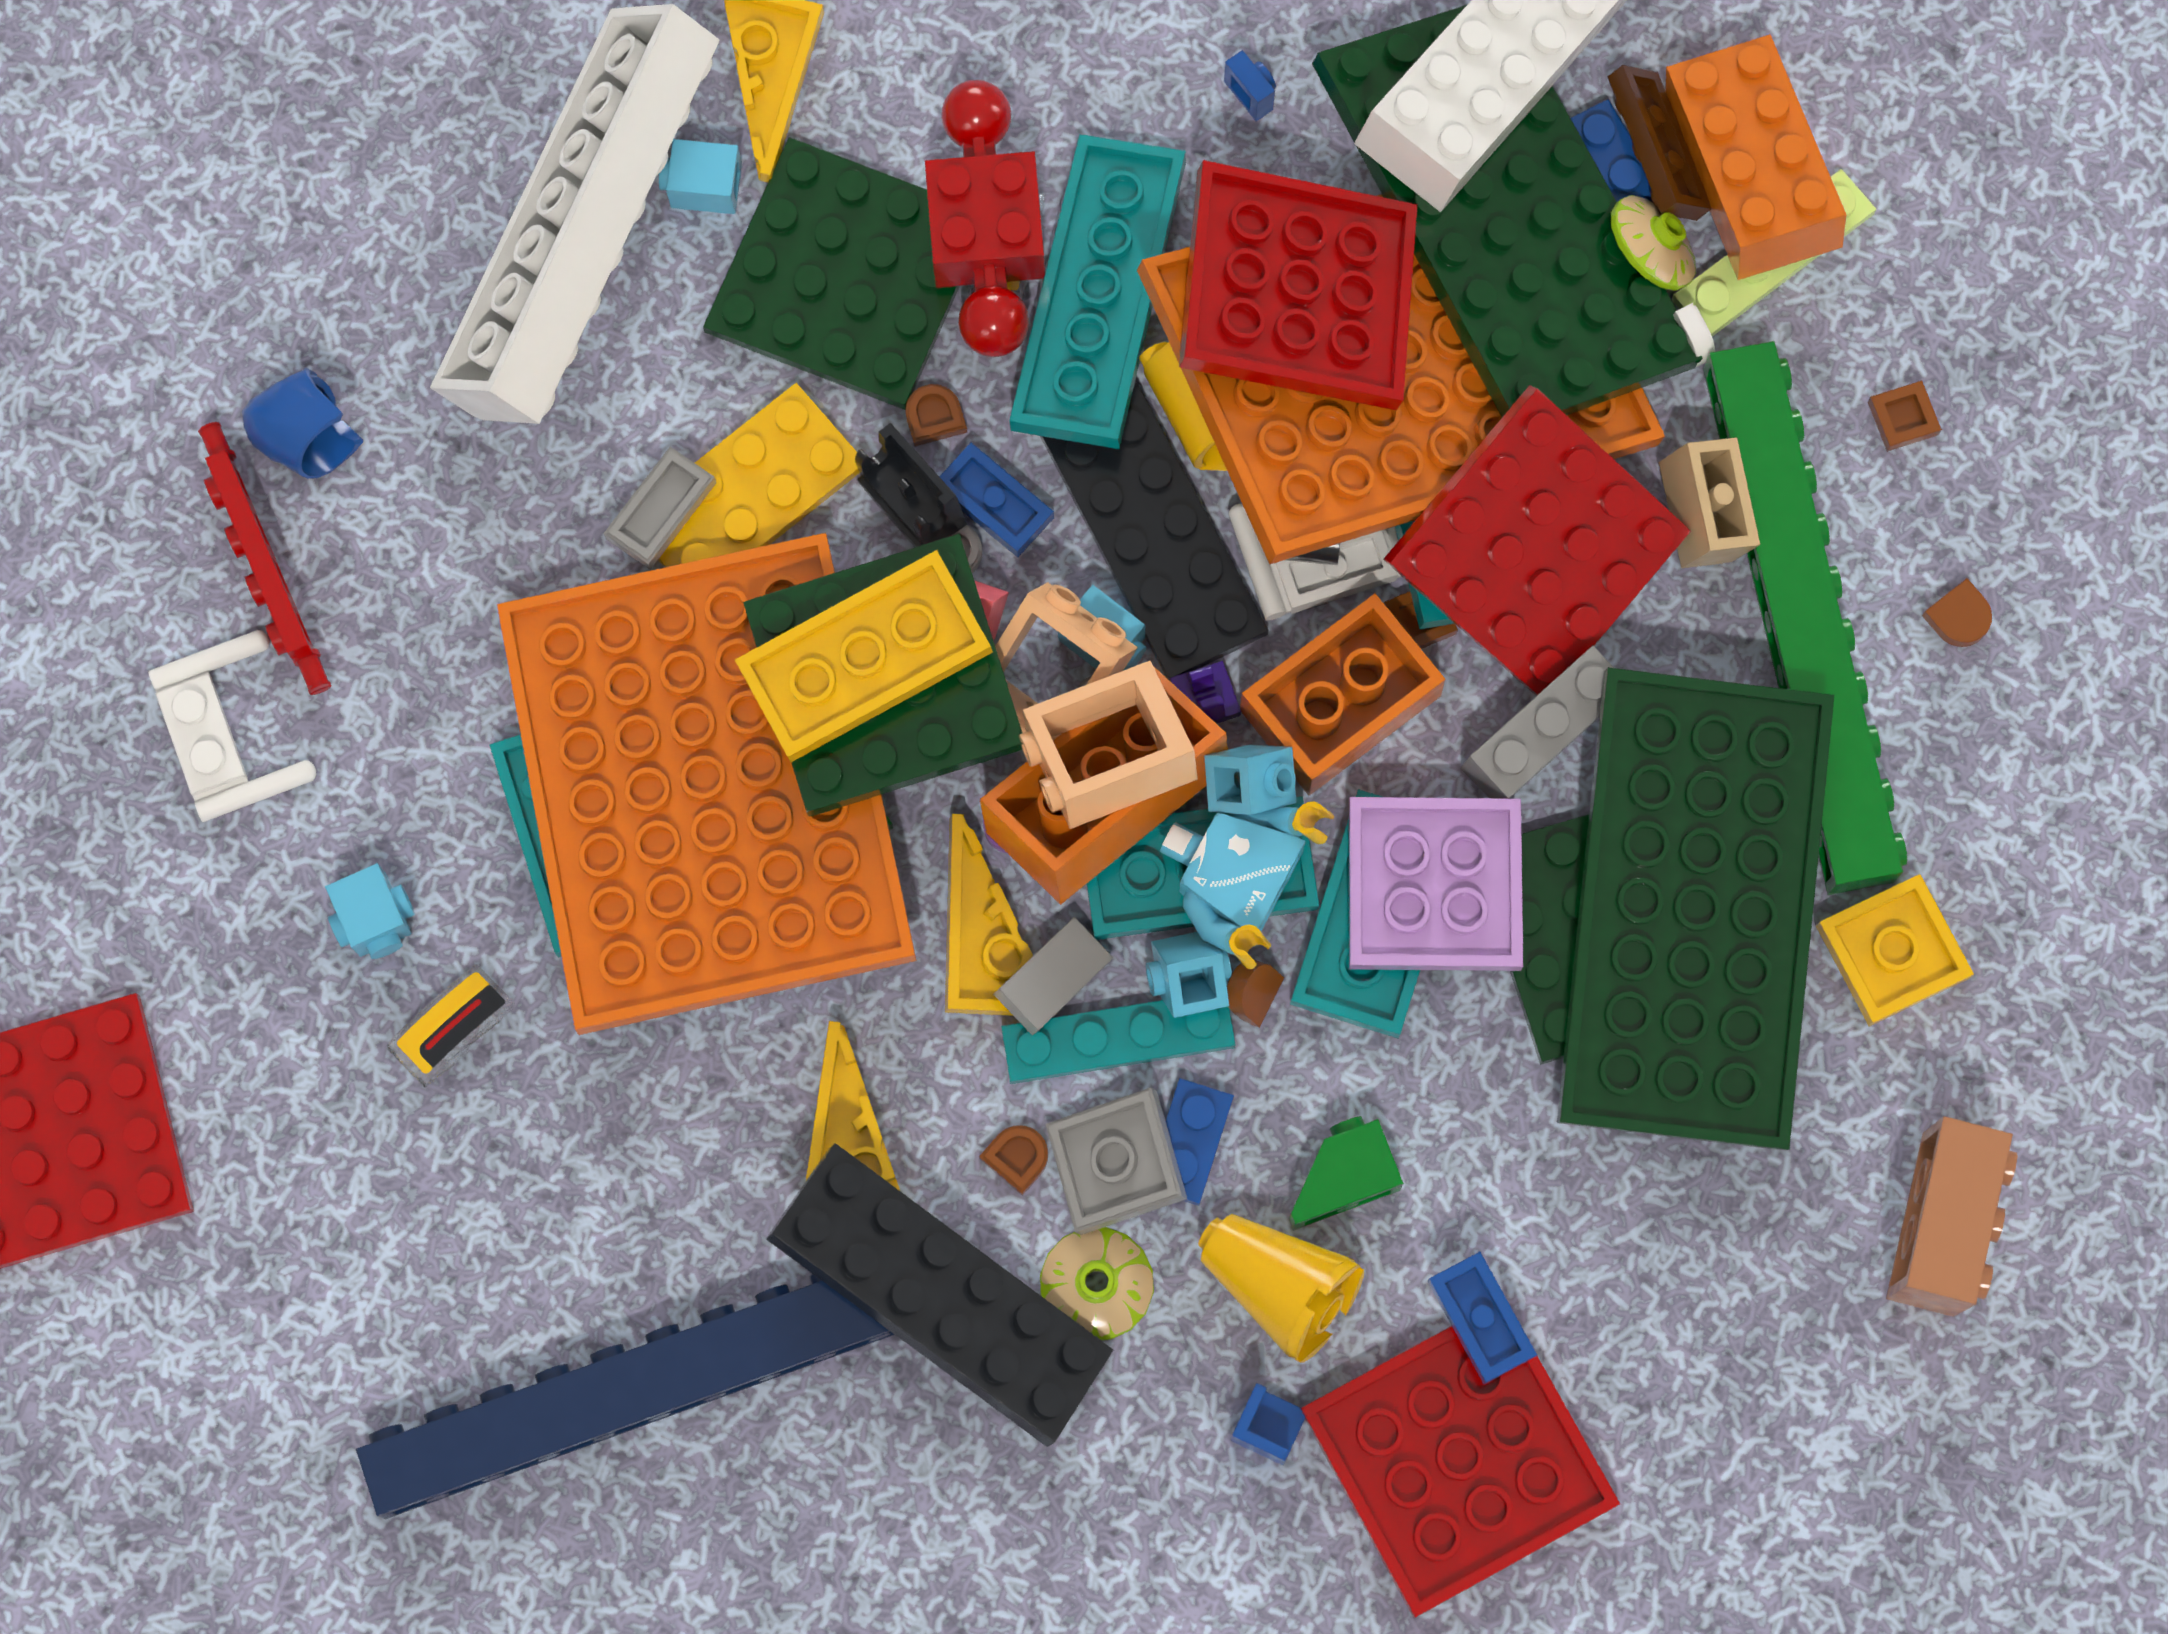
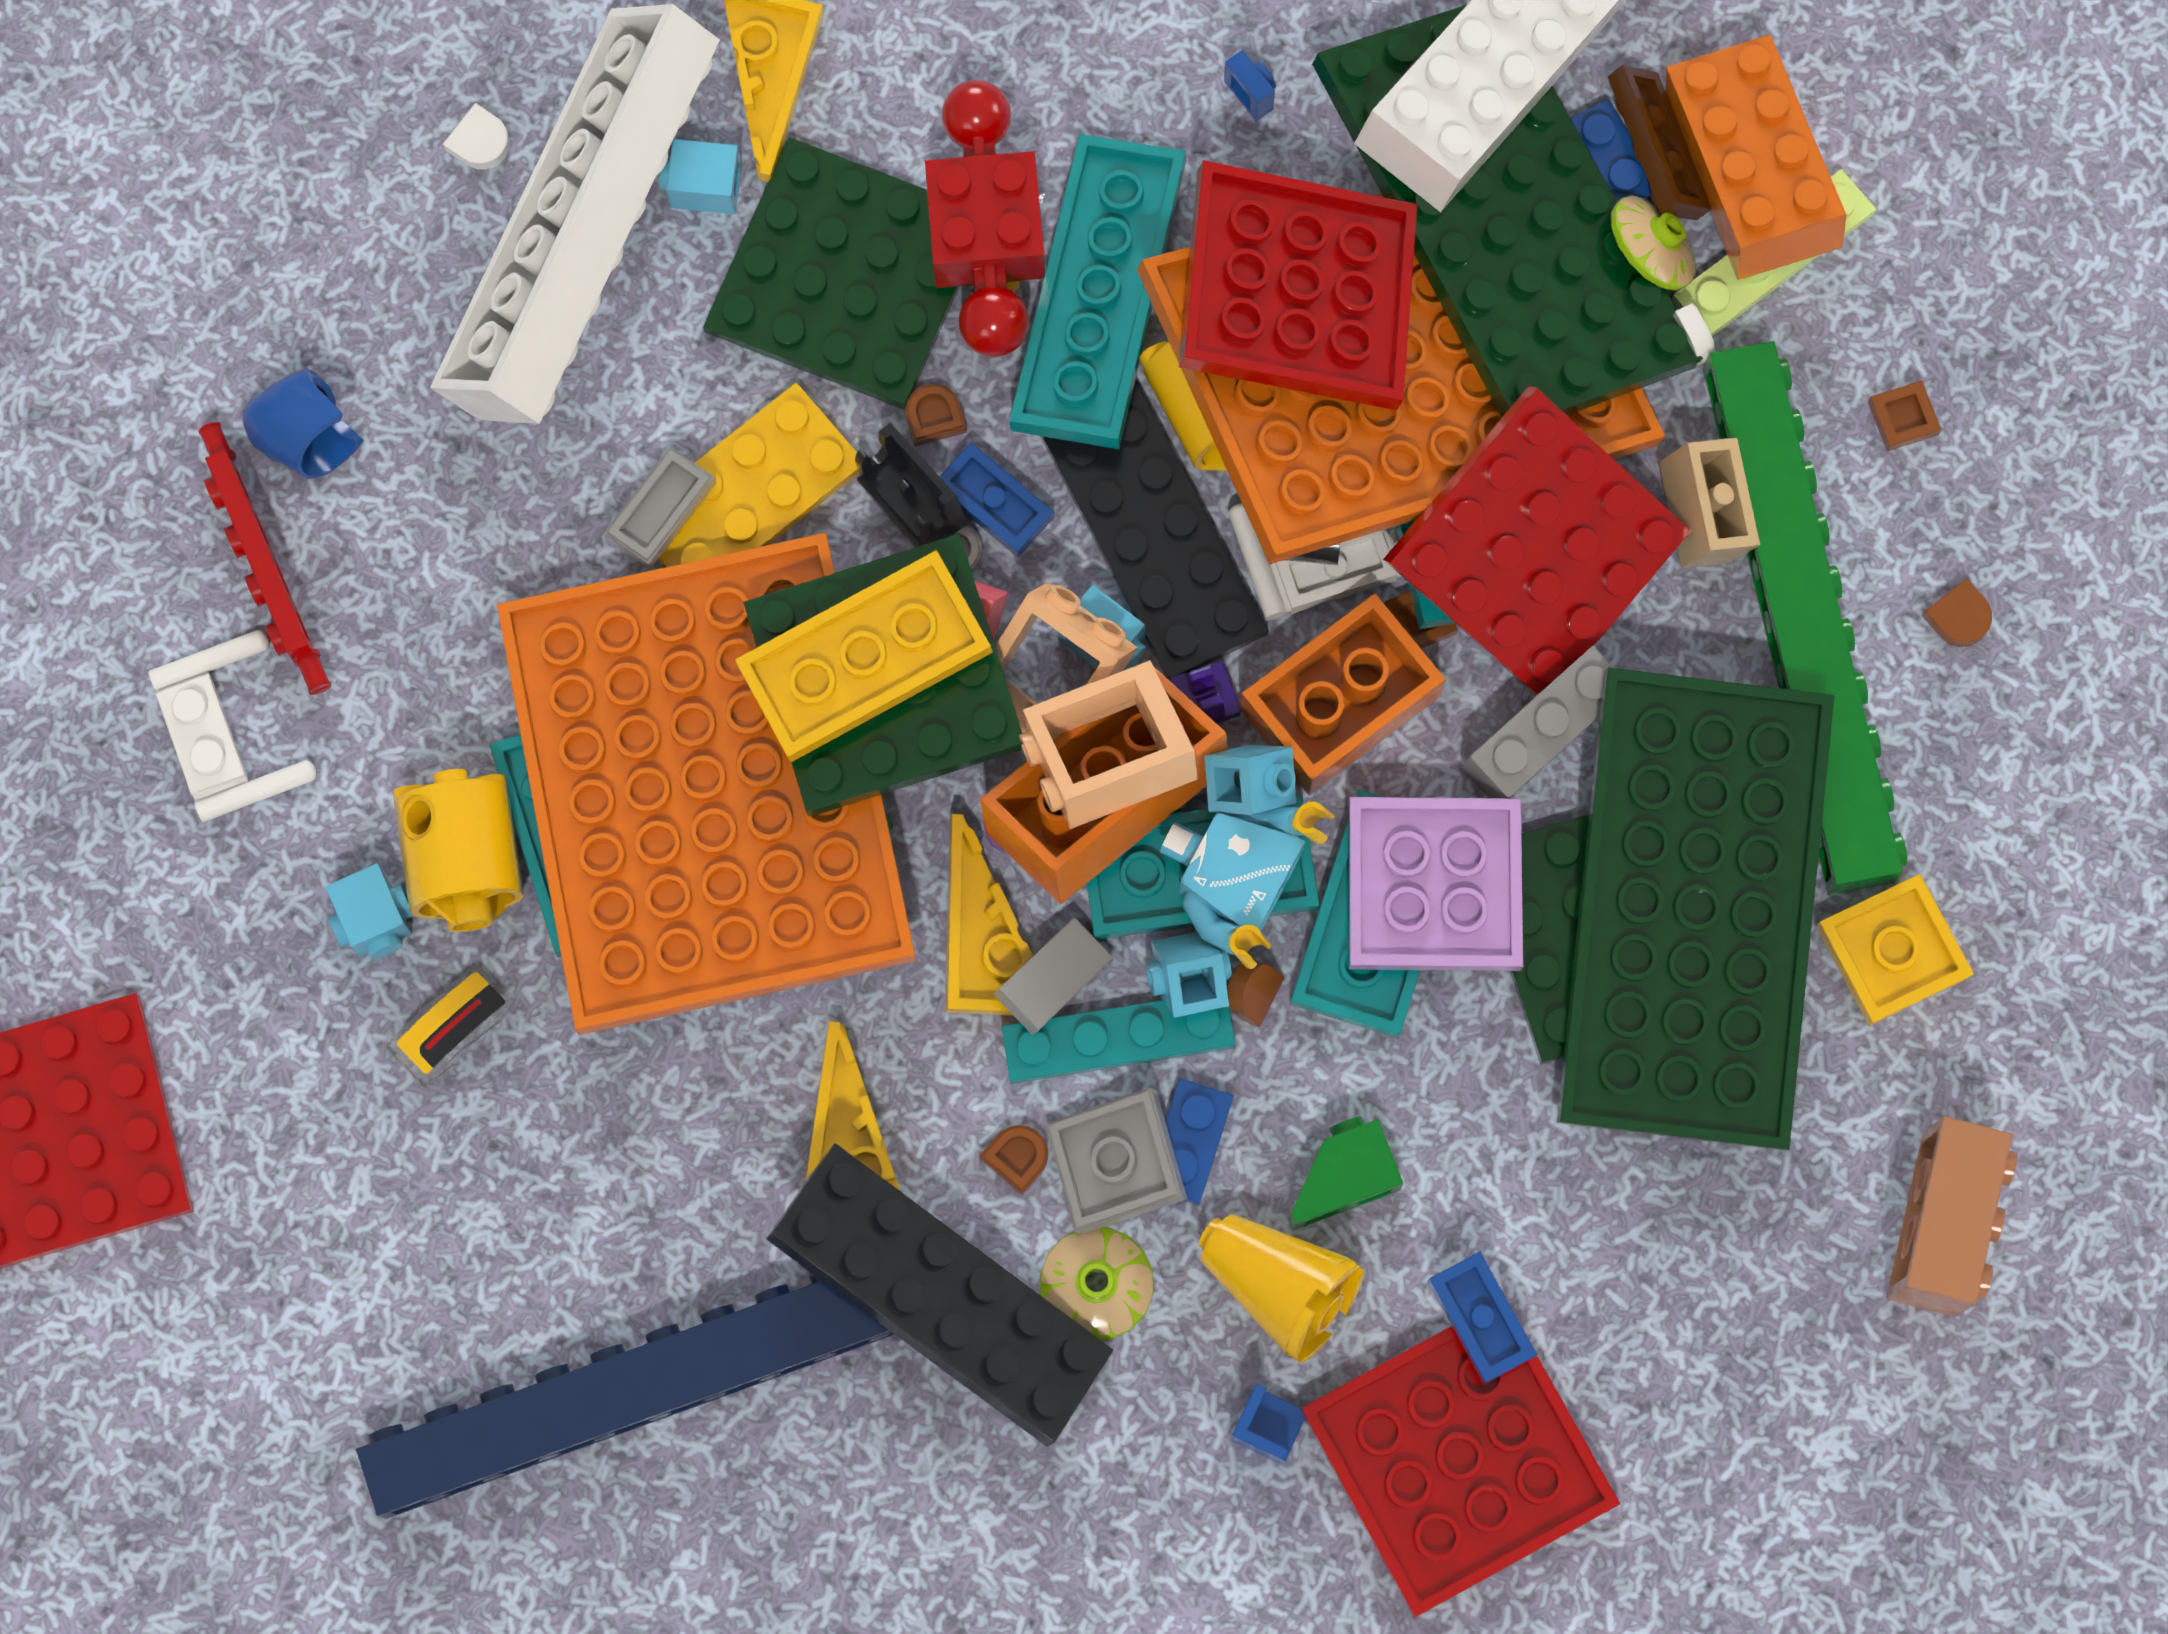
(458, 849): none -> yellow cylinder
(479, 139): none -> white tile

